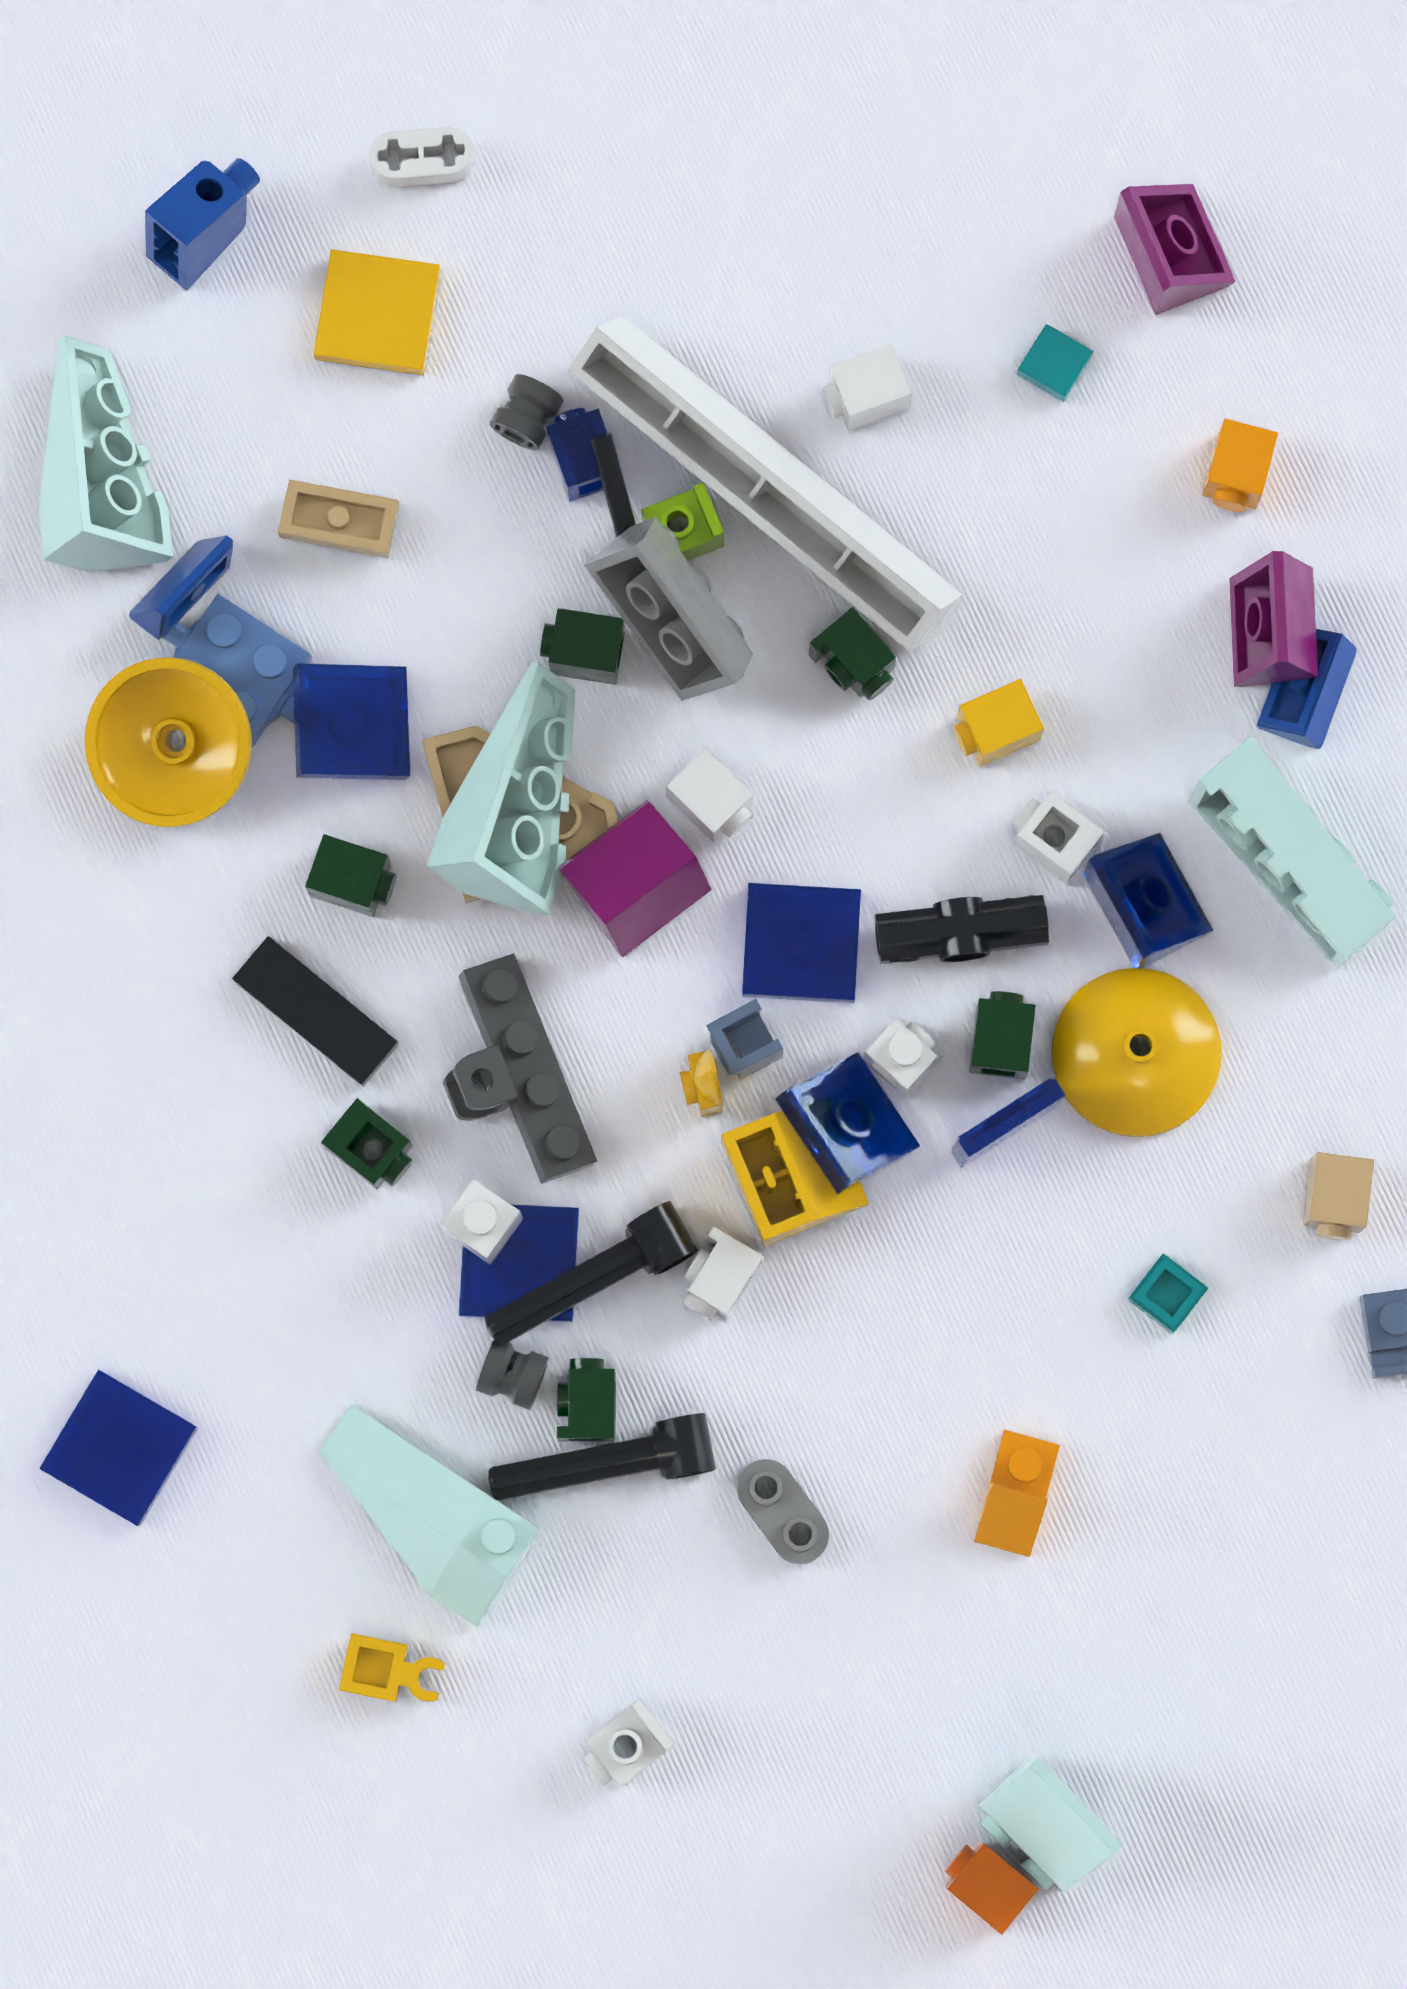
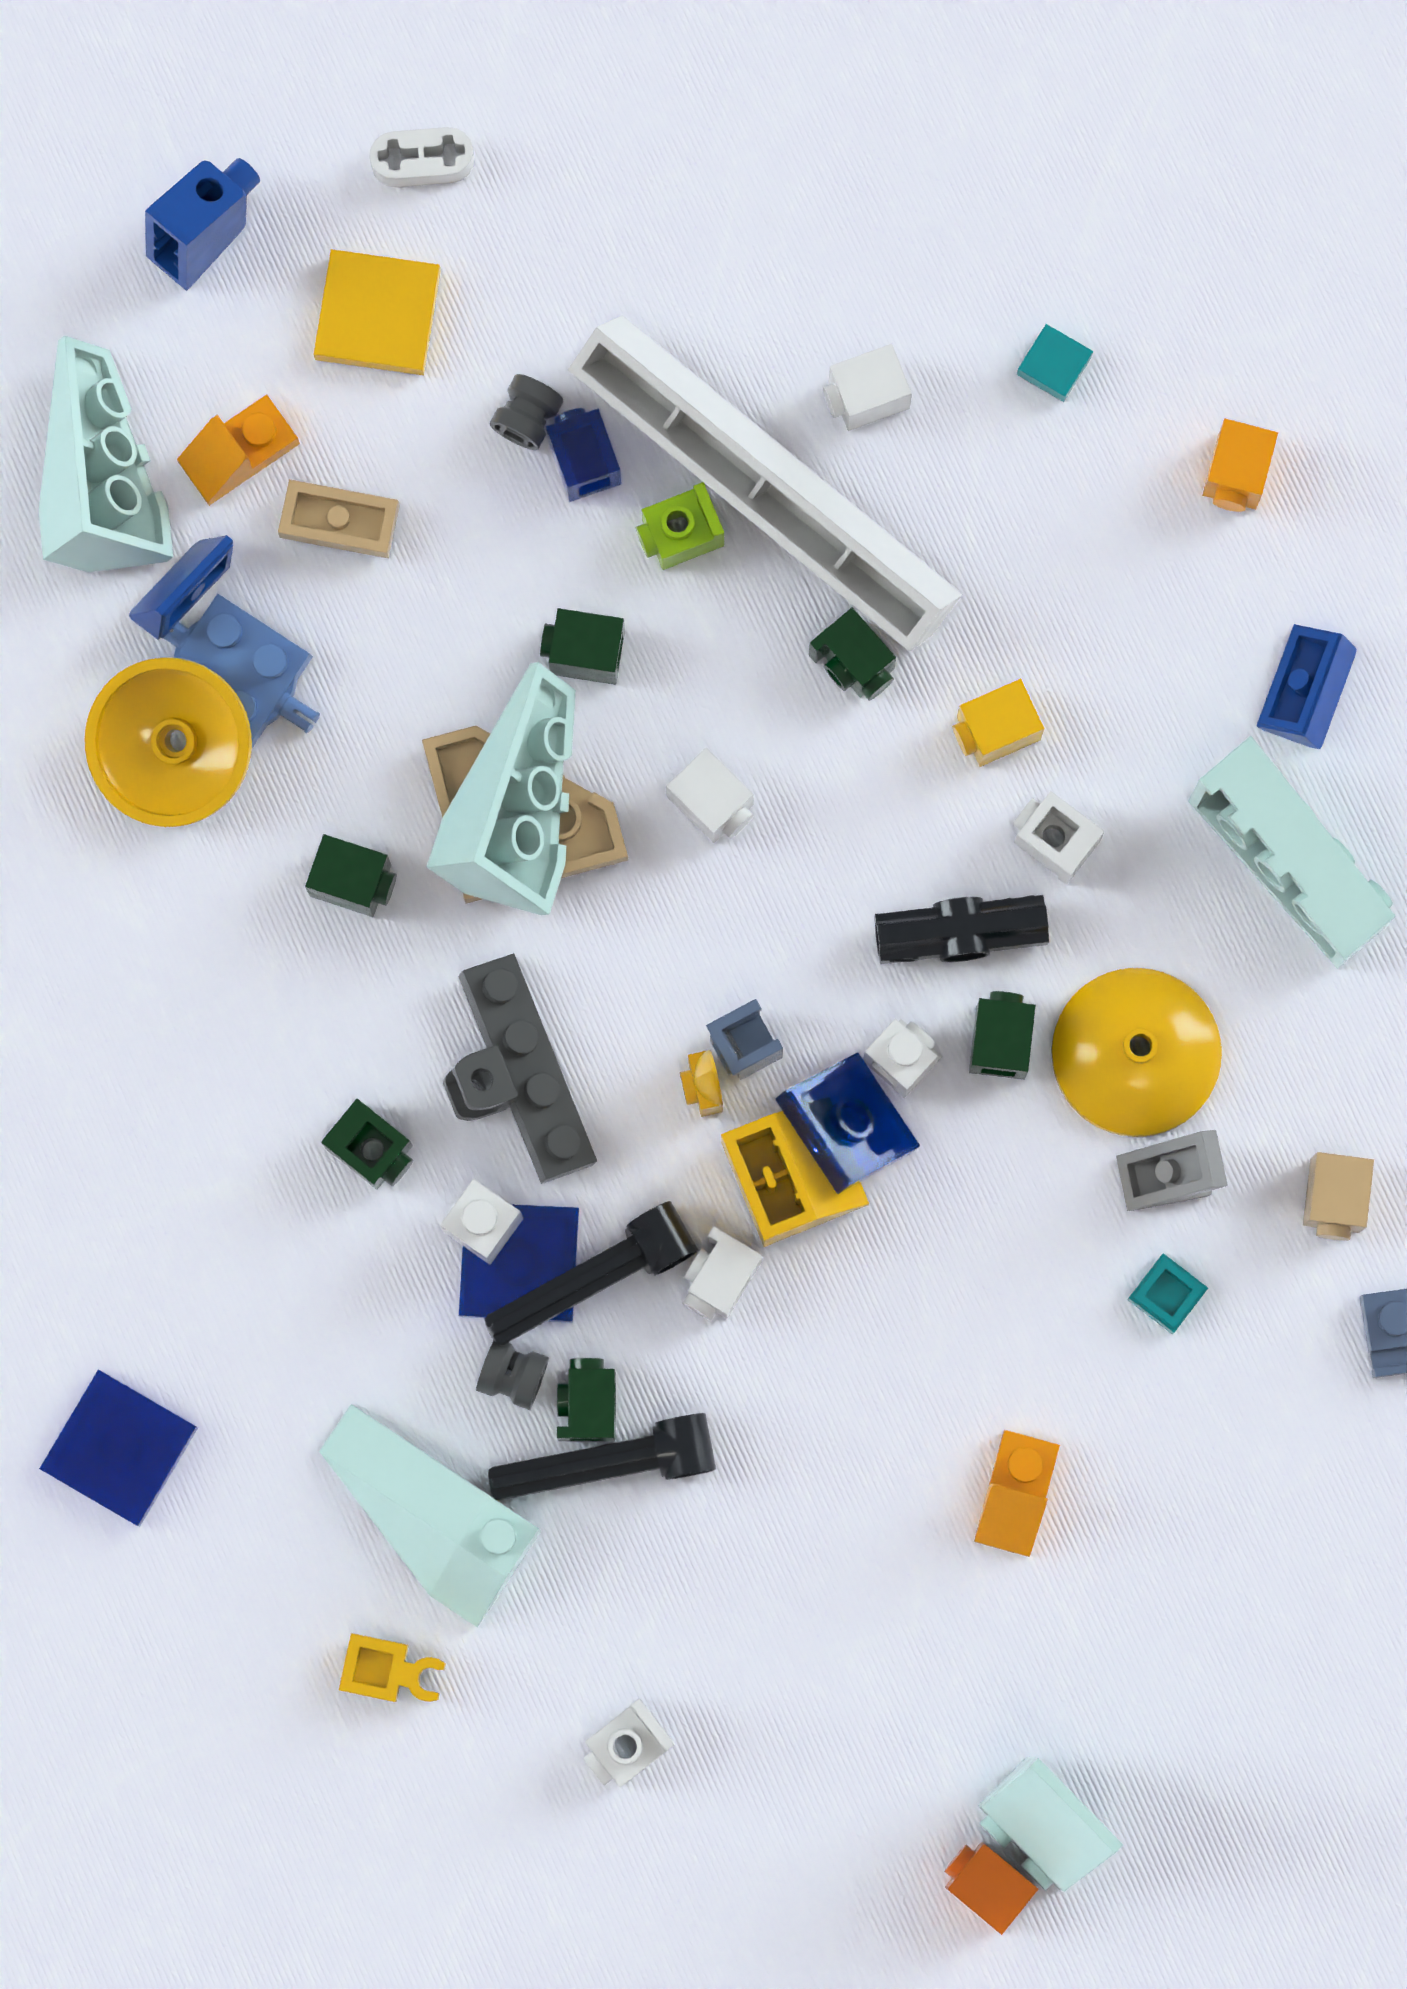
(236, 450): none -> light orange slope
(315, 1011): black tile -> none
(351, 721): clear blue tile -> none
(612, 482): black bar -> none
(635, 877): magenta slope -> none
(670, 610): light grey slope -> none
(782, 1511): light grey plate -> none
(801, 943): clear blue tile -> none
(1007, 1122): clear blue tile -> none
(1146, 899): clear blue slope -> none
(1171, 244): magenta slope -> none
(1172, 1171): none -> light grey slope
(1273, 621): magenta slope -> none

